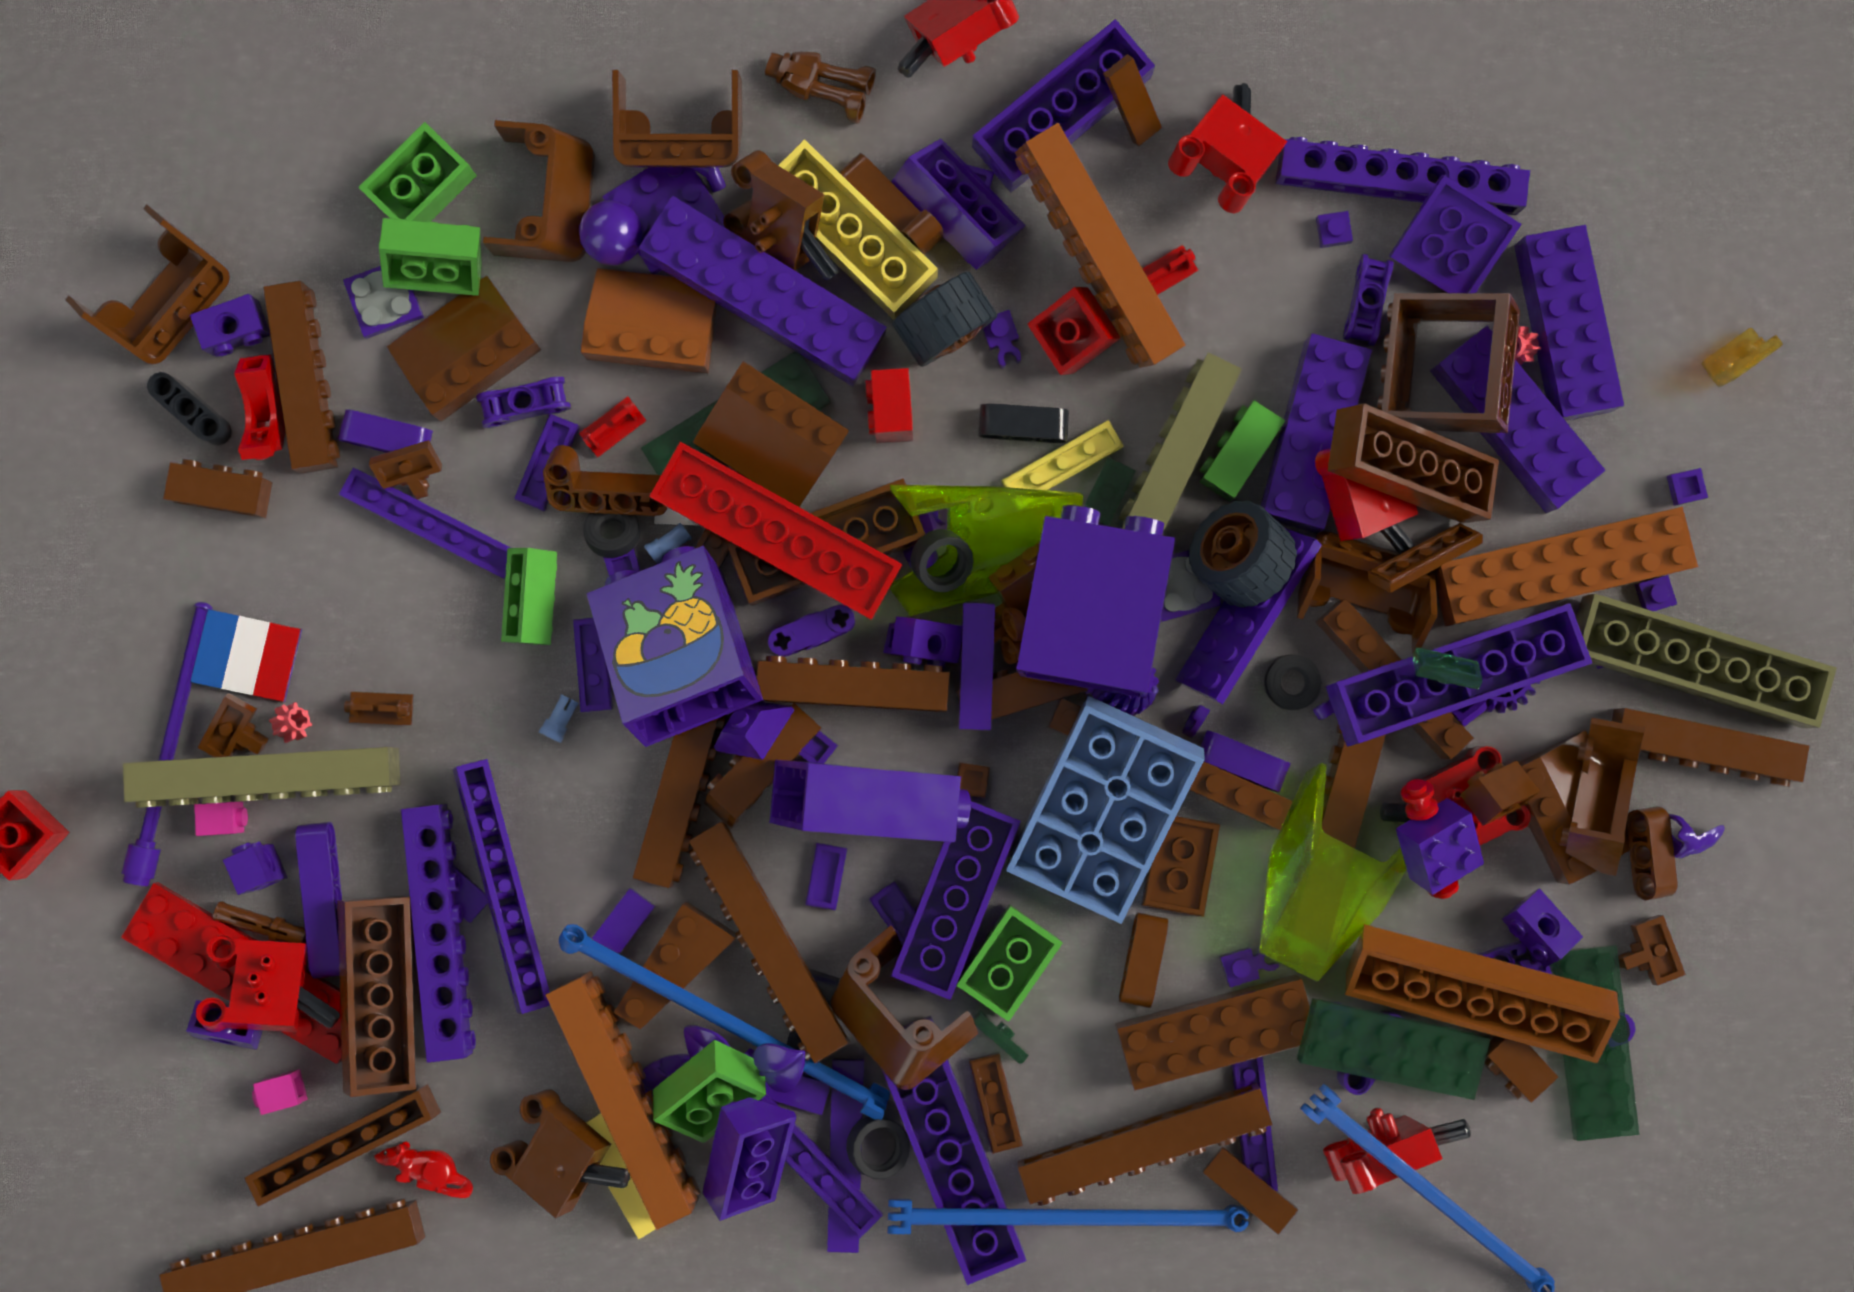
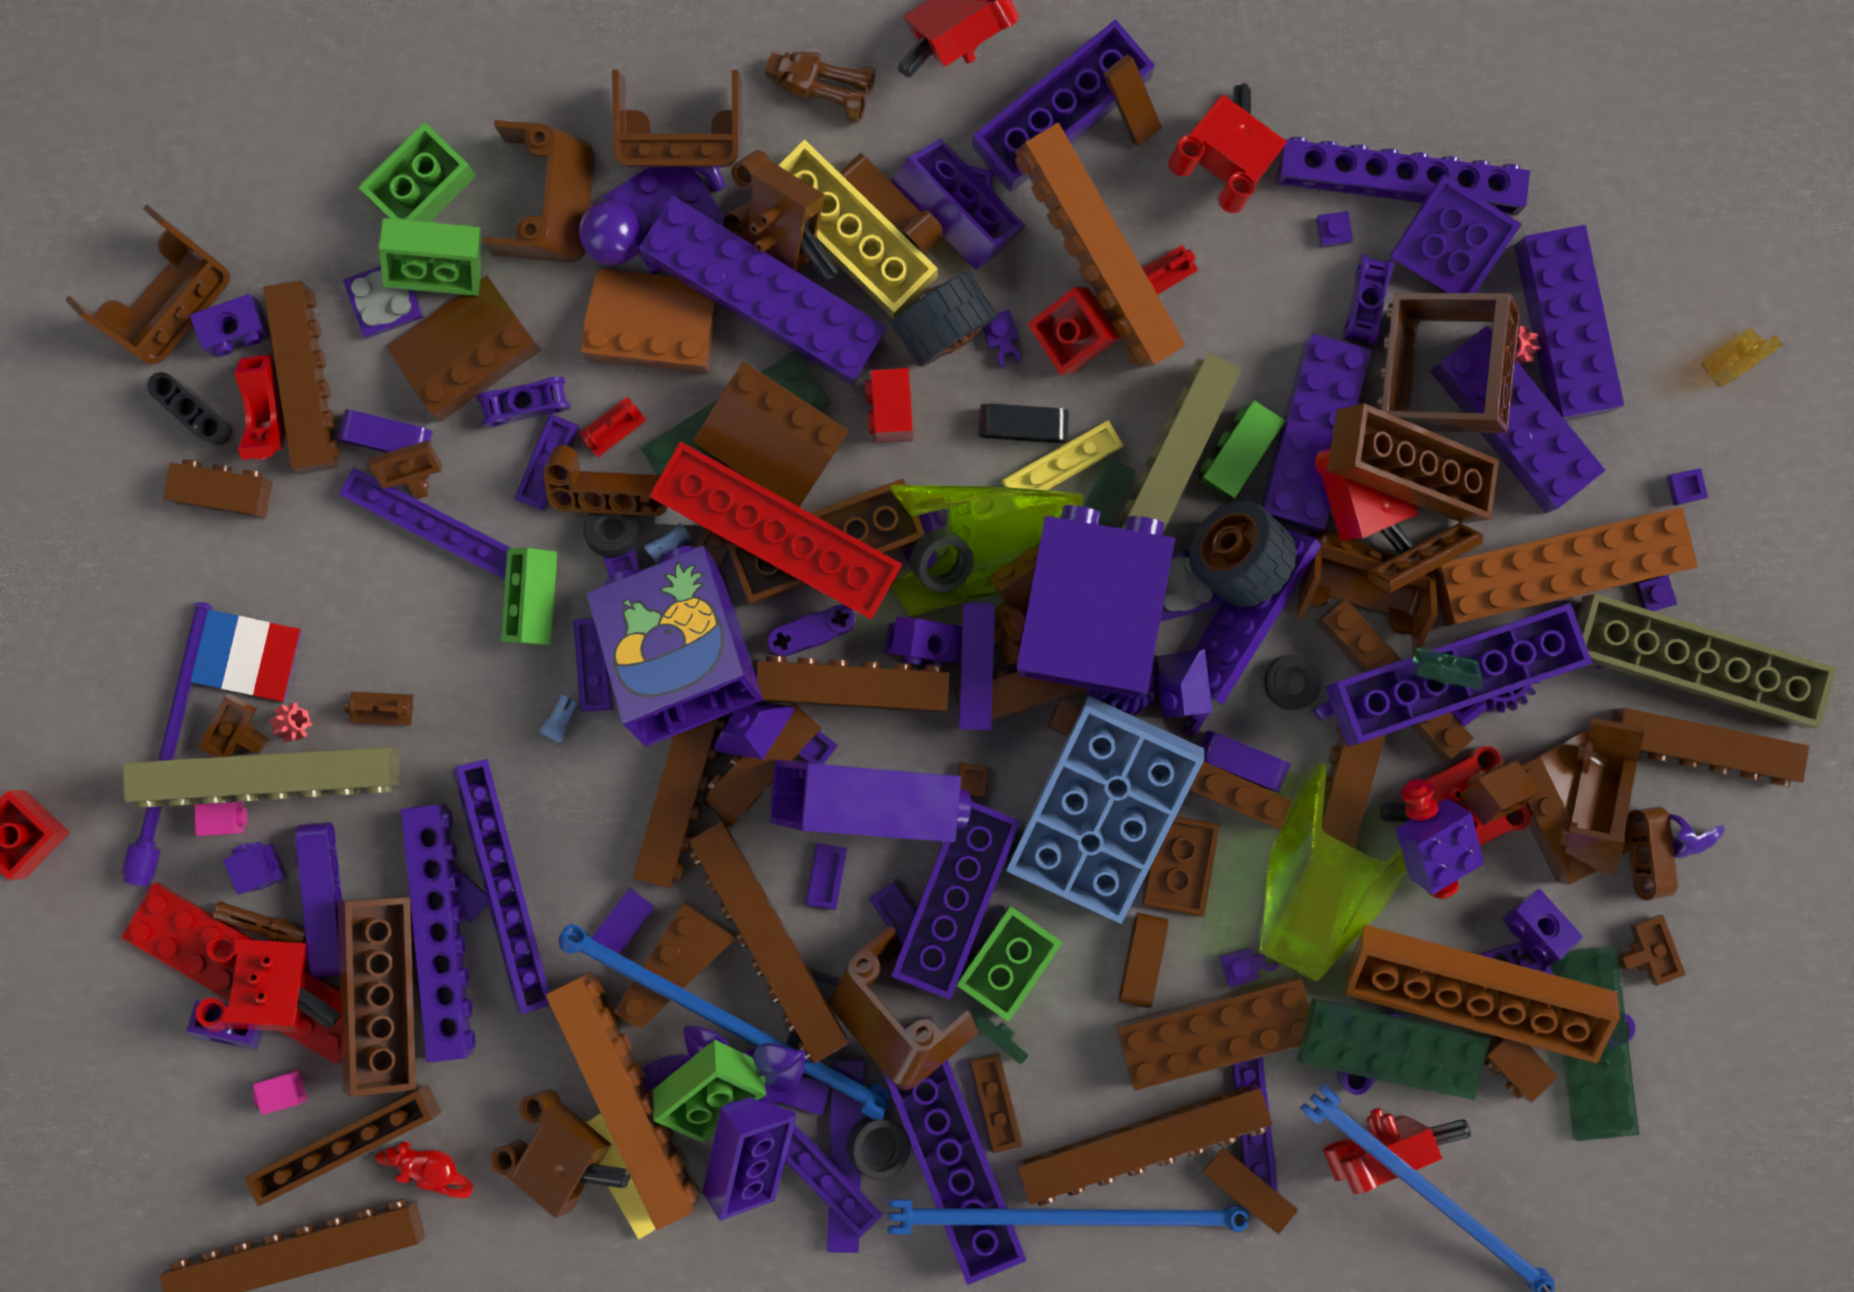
(1184, 684): none -> dark purple slope

